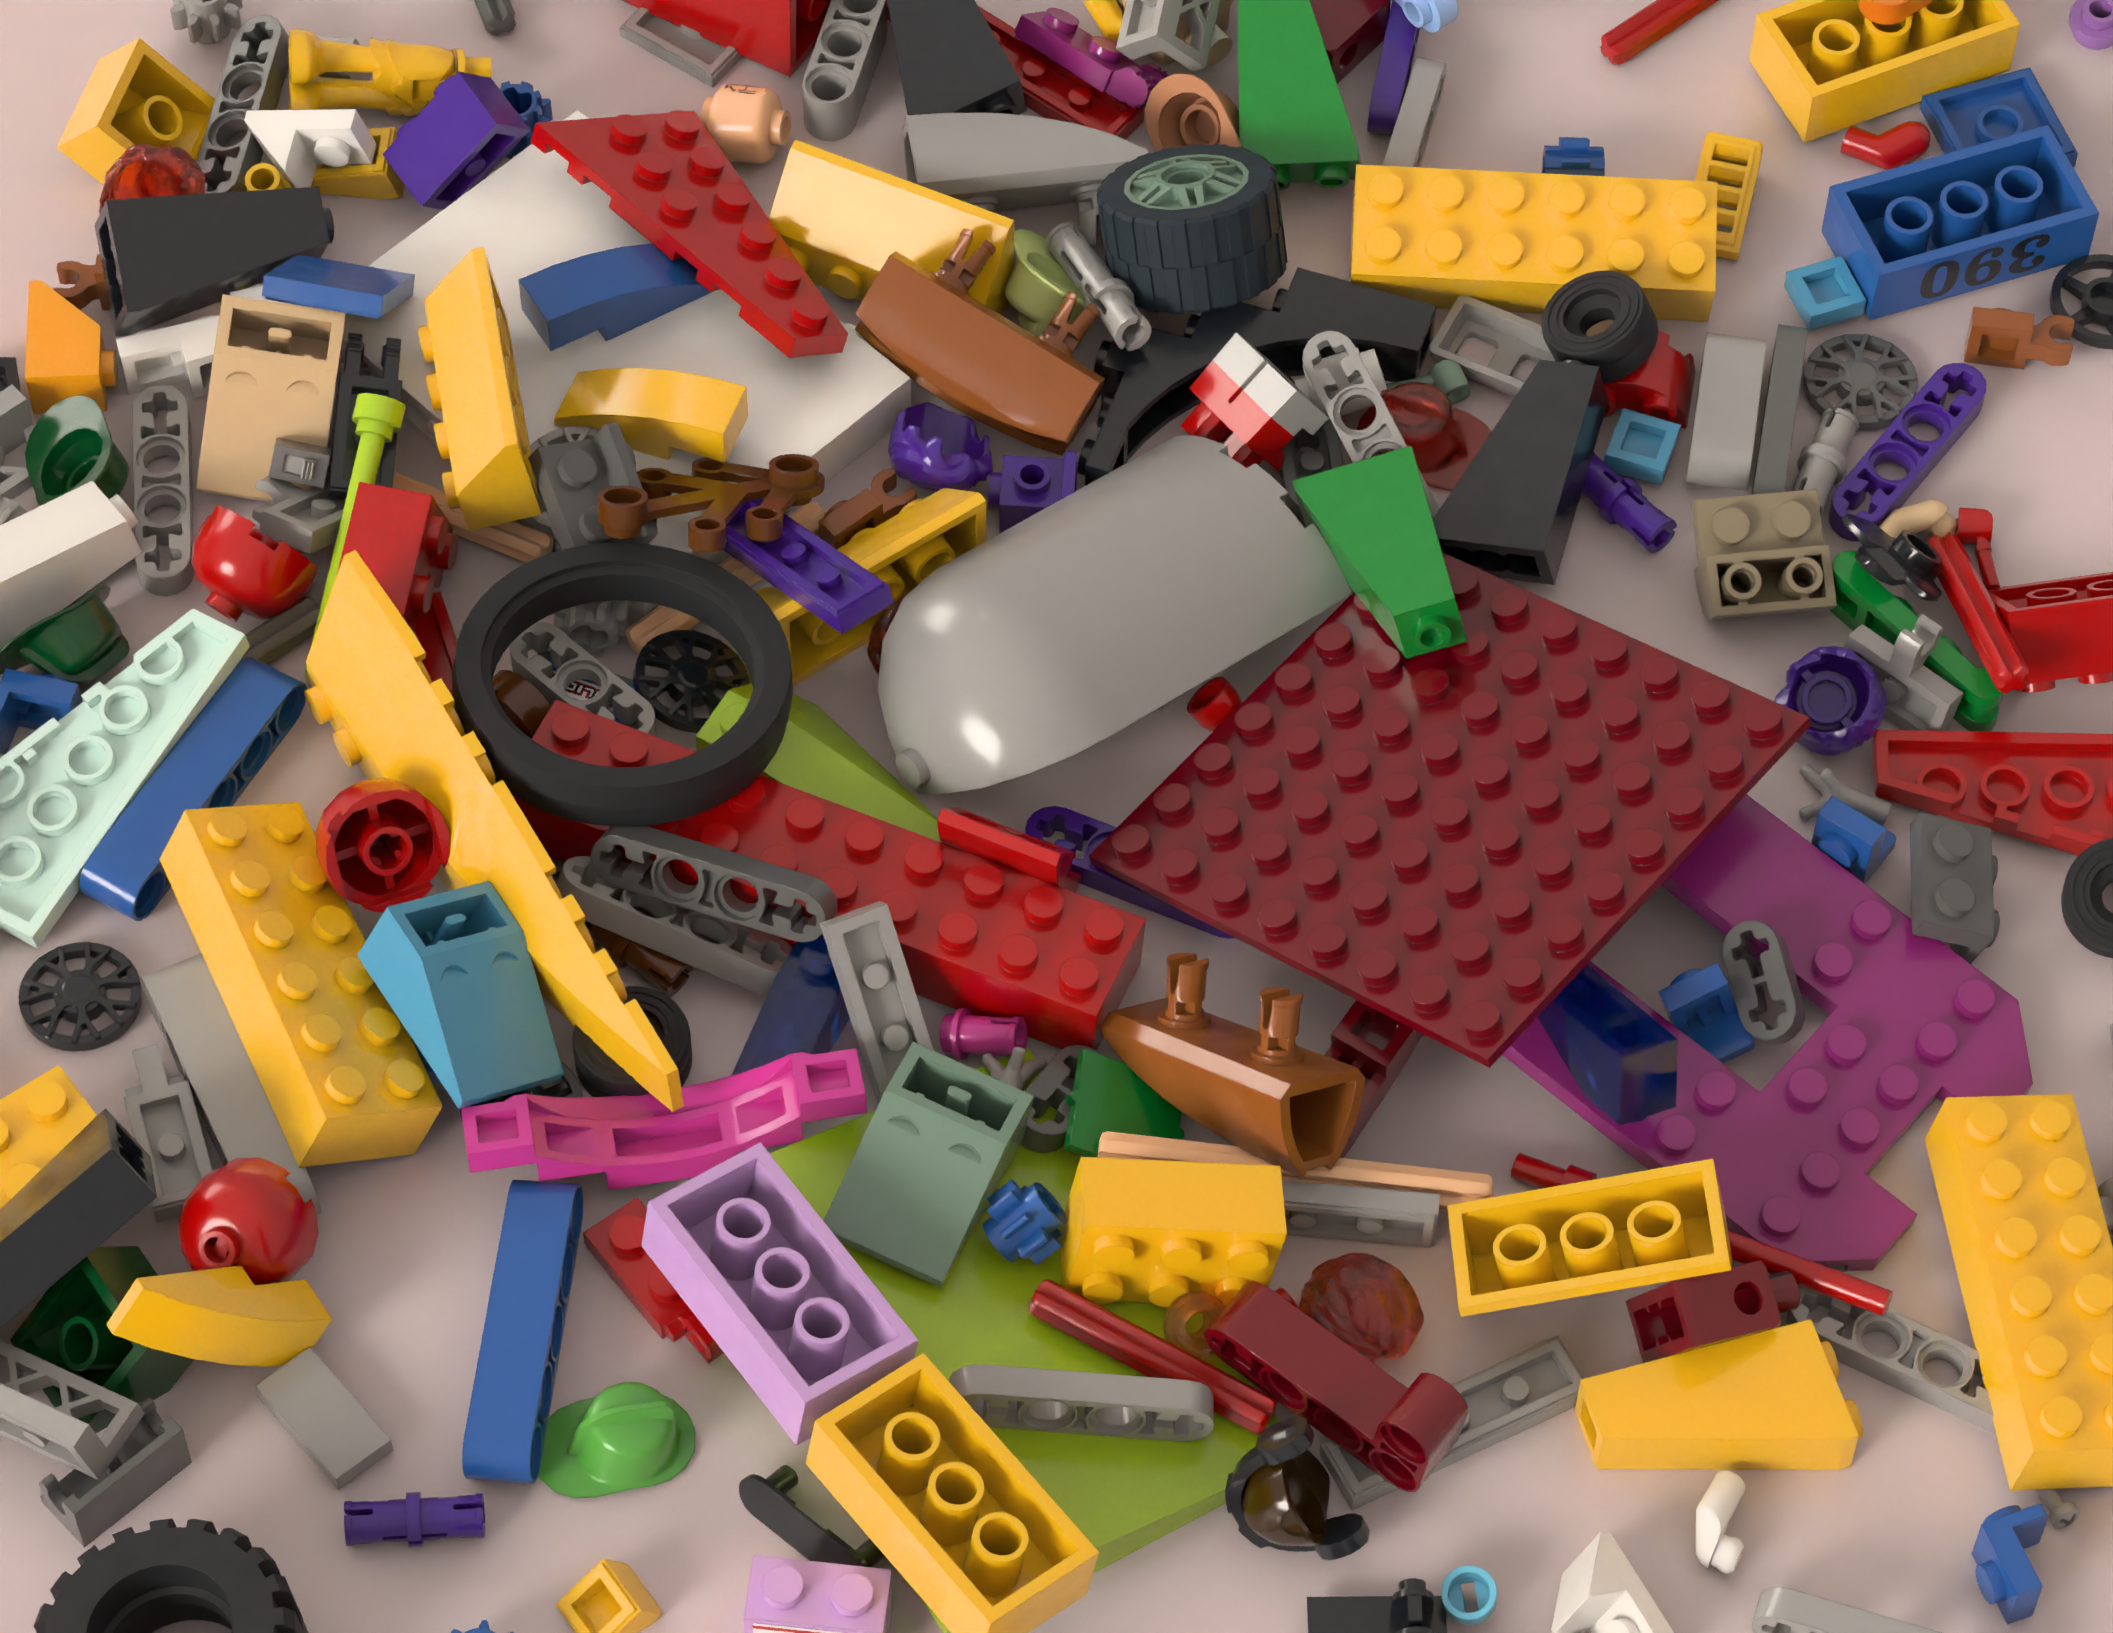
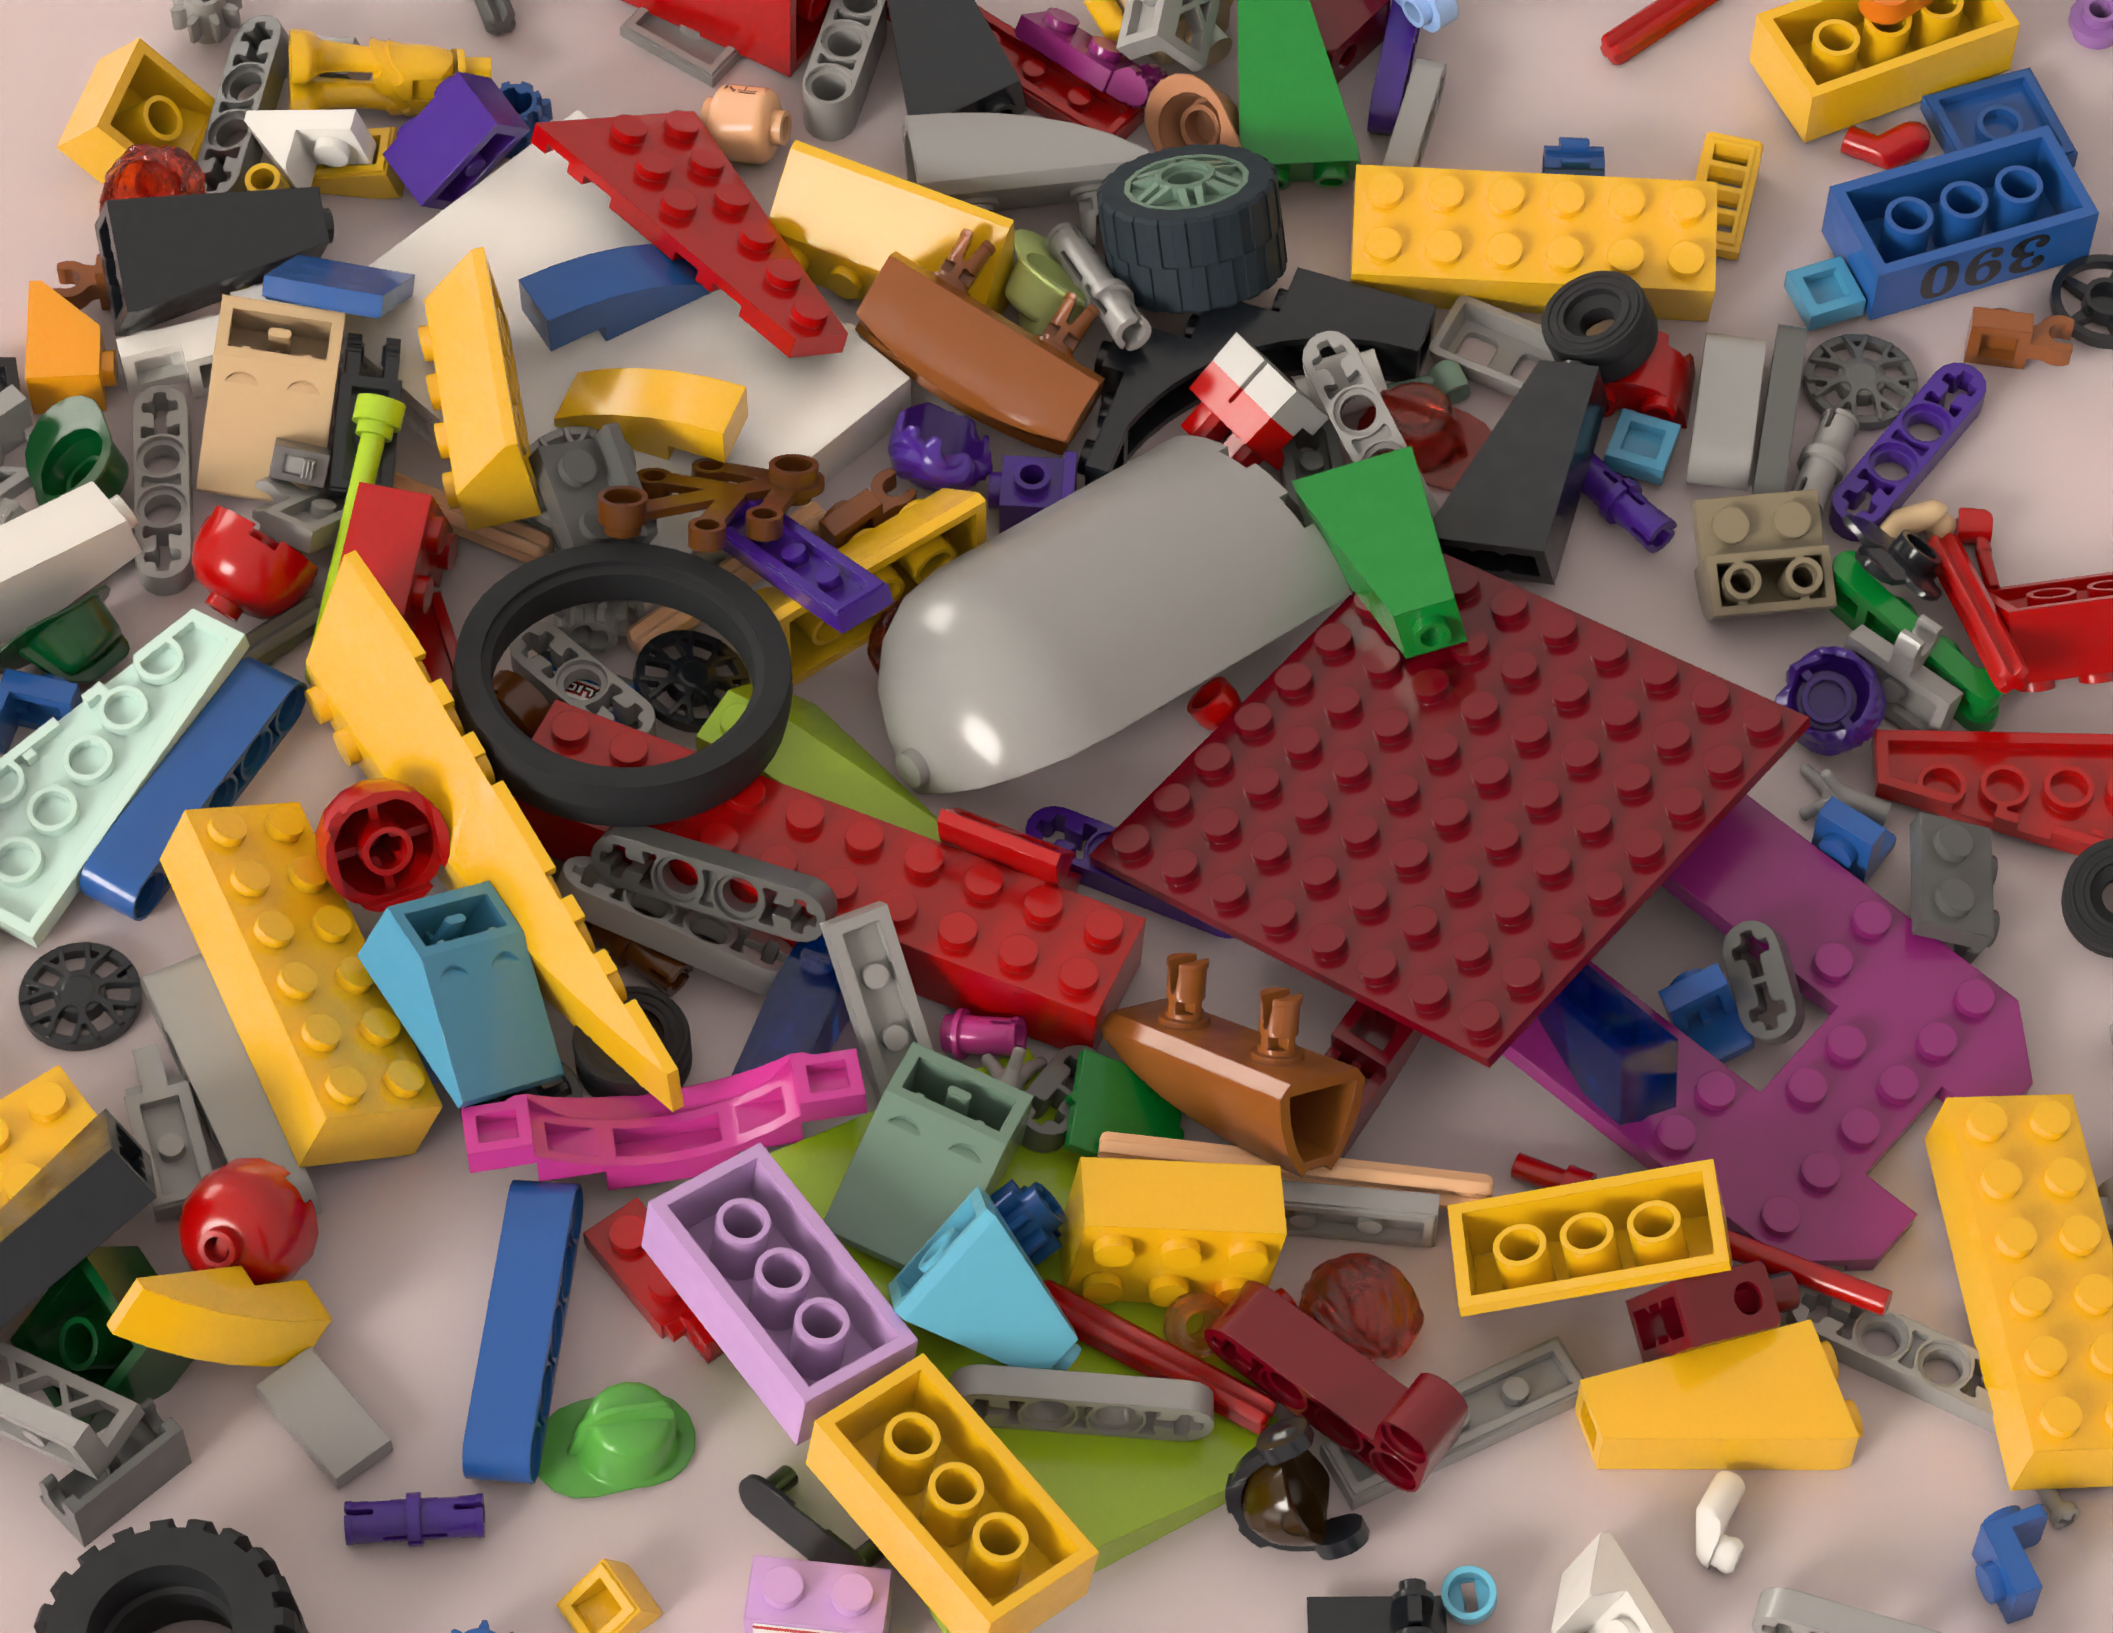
(984, 1292): none -> medium azure slope

